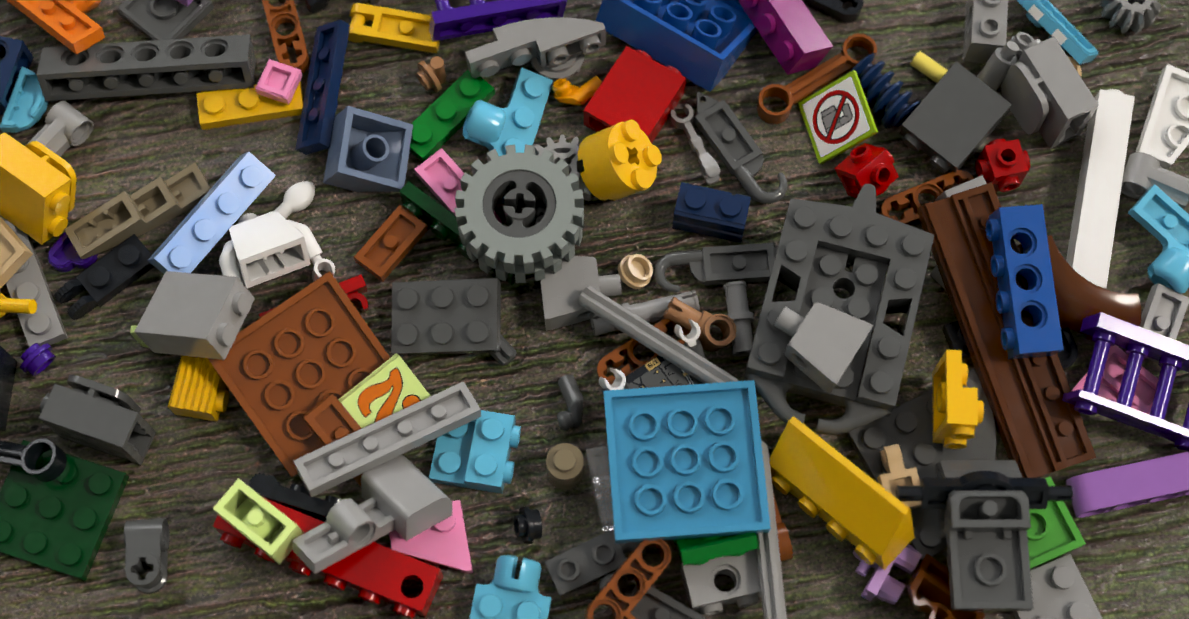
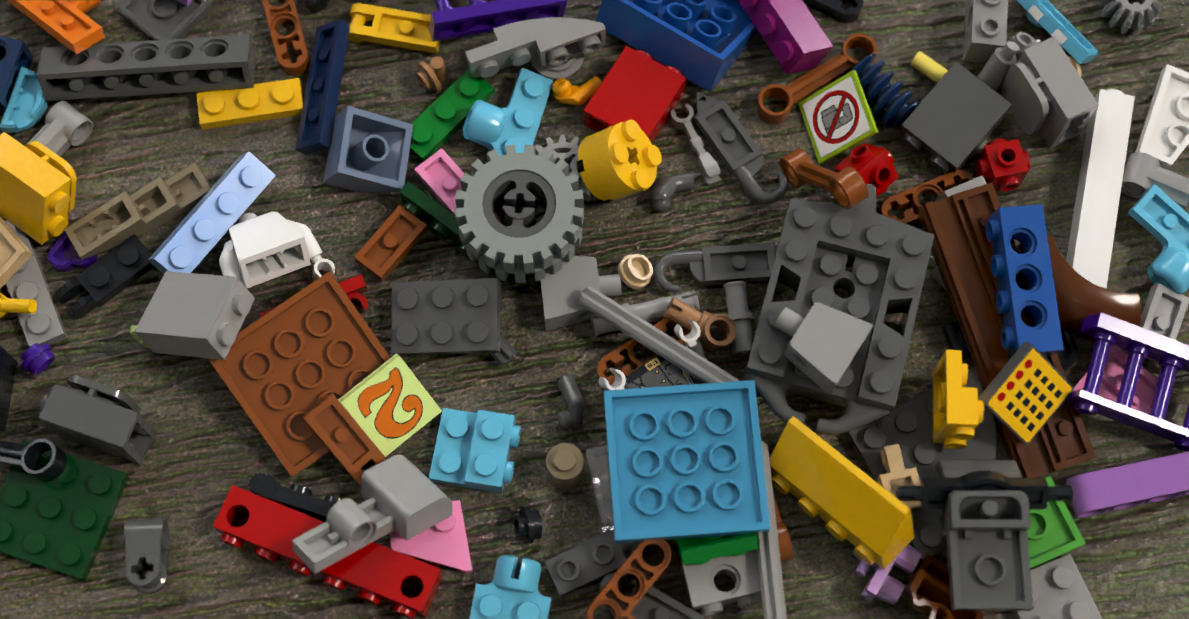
(198, 390): yellow brick -> none
(258, 520): yellowish green brick -> none
(279, 81): bright pink tile -> none
(296, 198): white piece -> none
(387, 439): light grey plate -> none
(667, 186): none -> dark grey arm
(711, 212): dark blue brick -> none
(845, 185): none -> dark orange piece
(1026, 393): none -> tile

